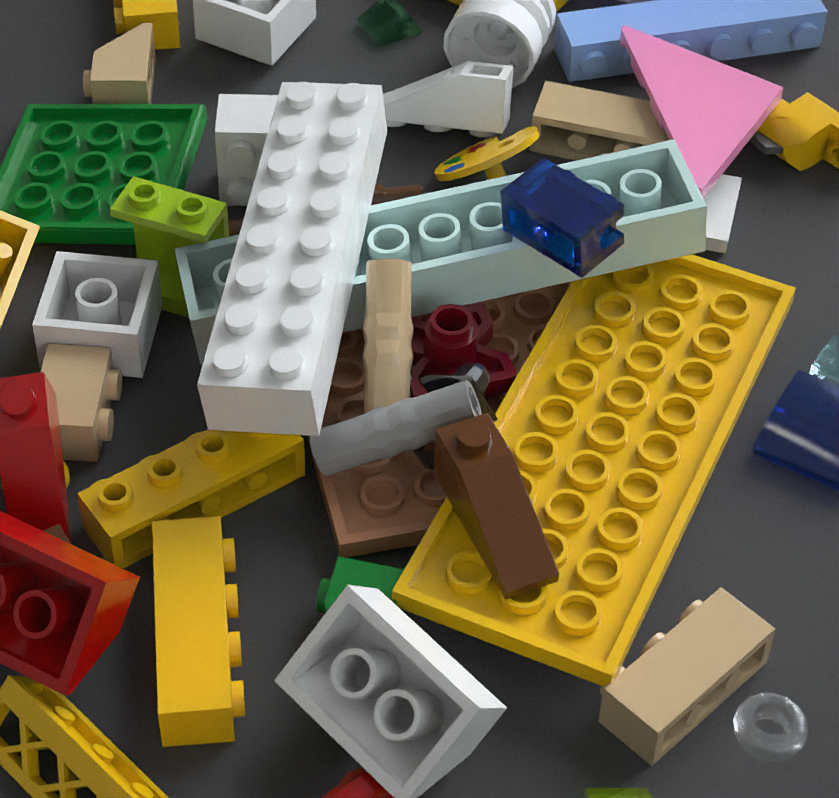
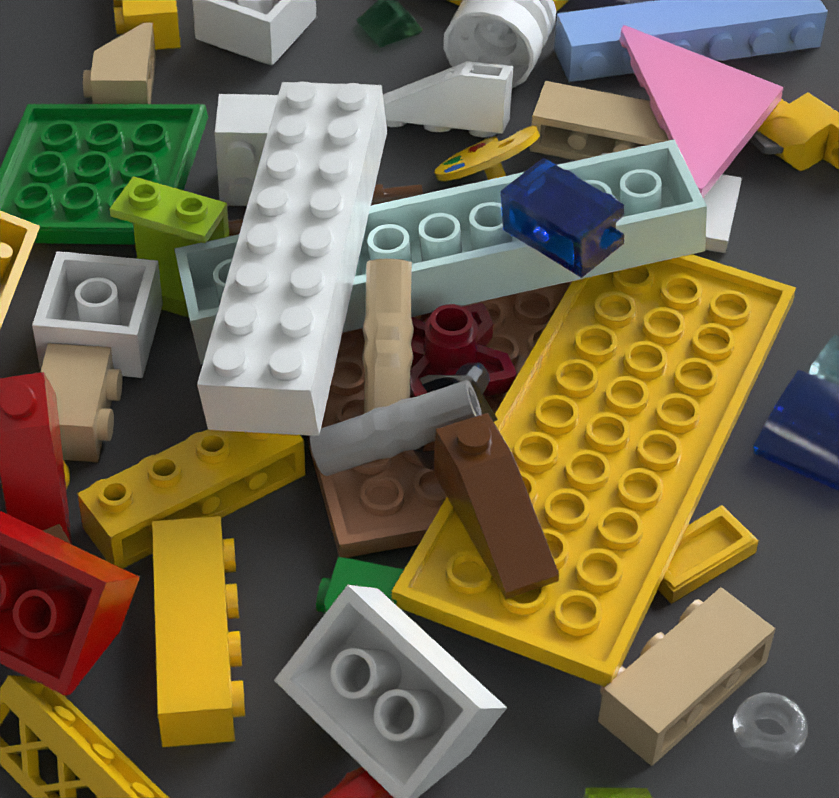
(706, 551): none -> yellow tile

